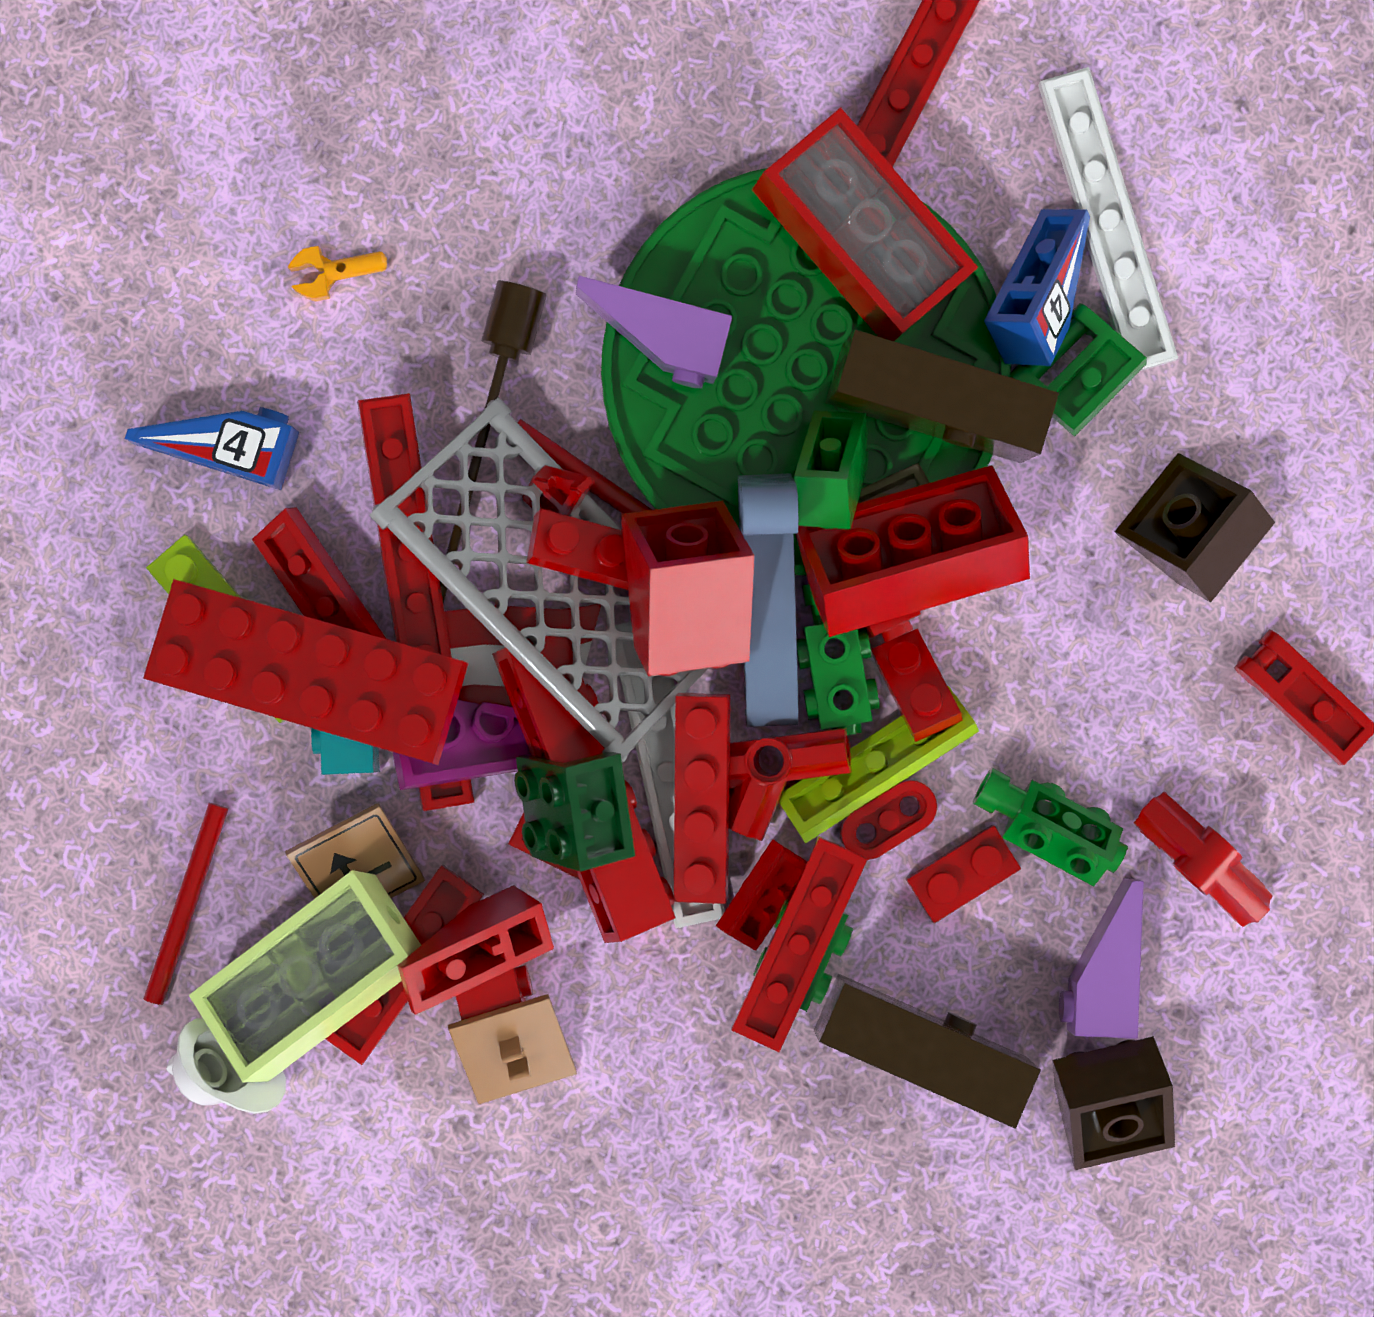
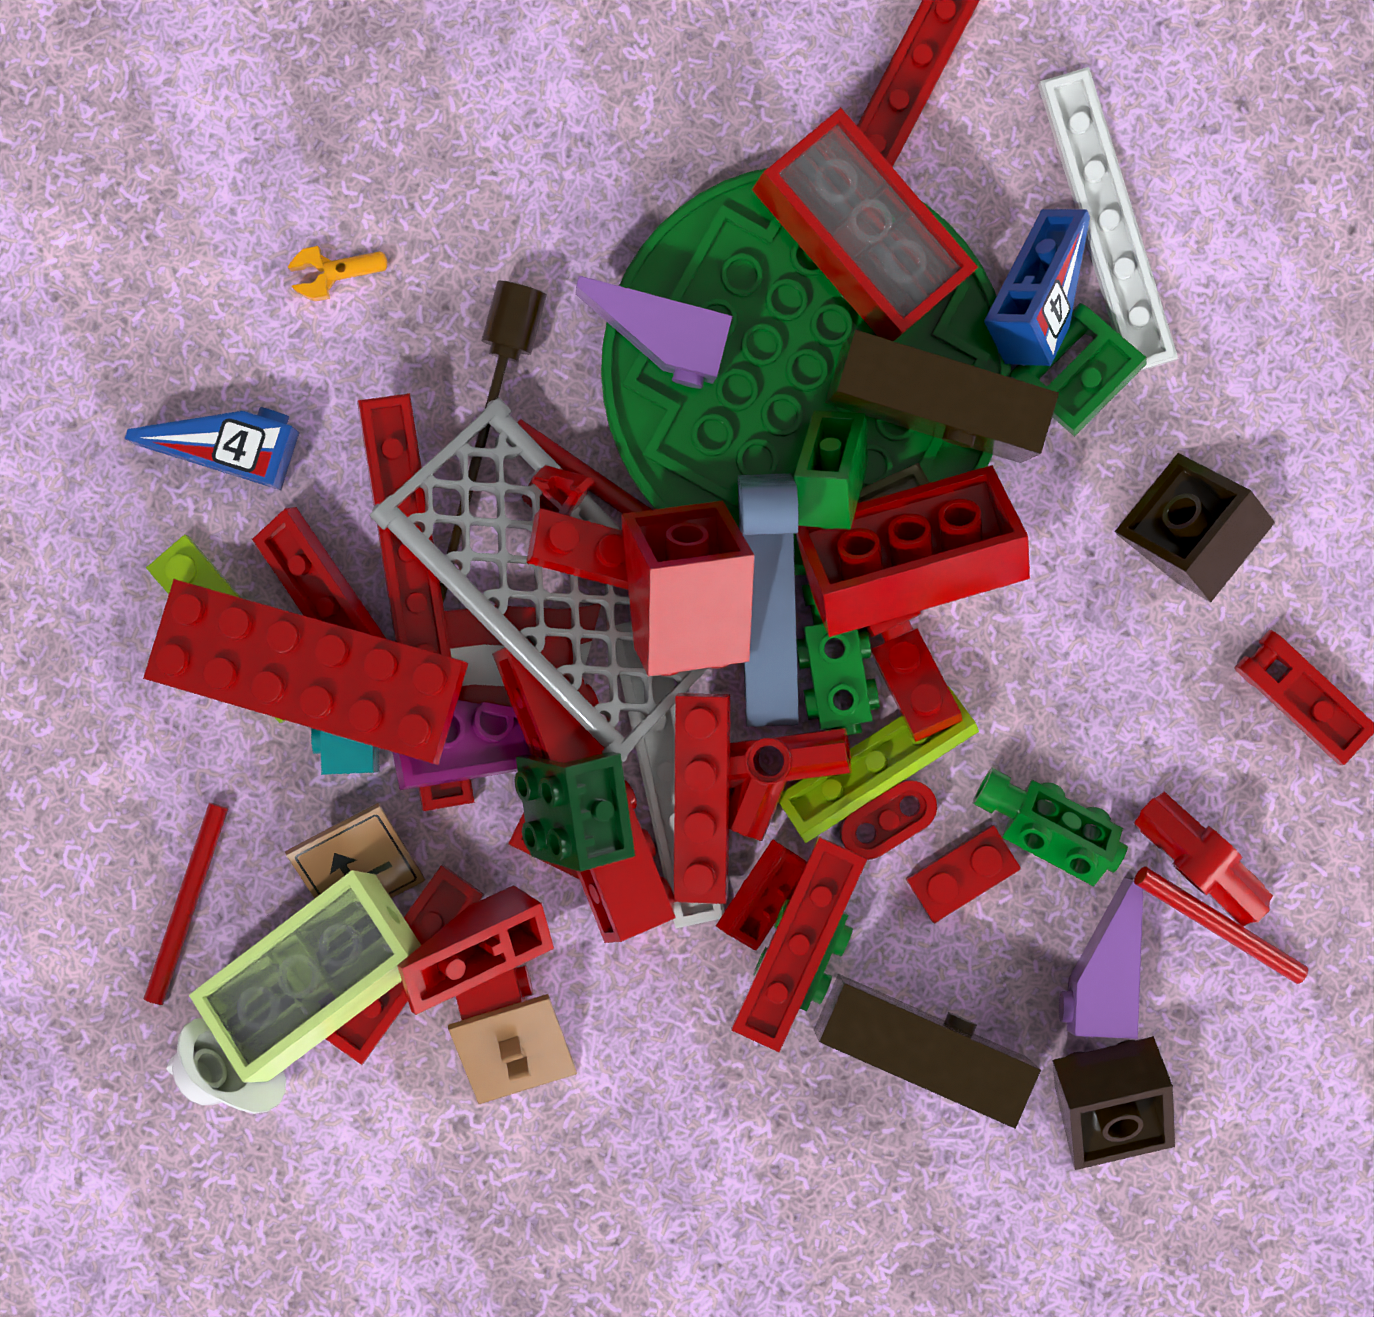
(1220, 925): none -> red bar

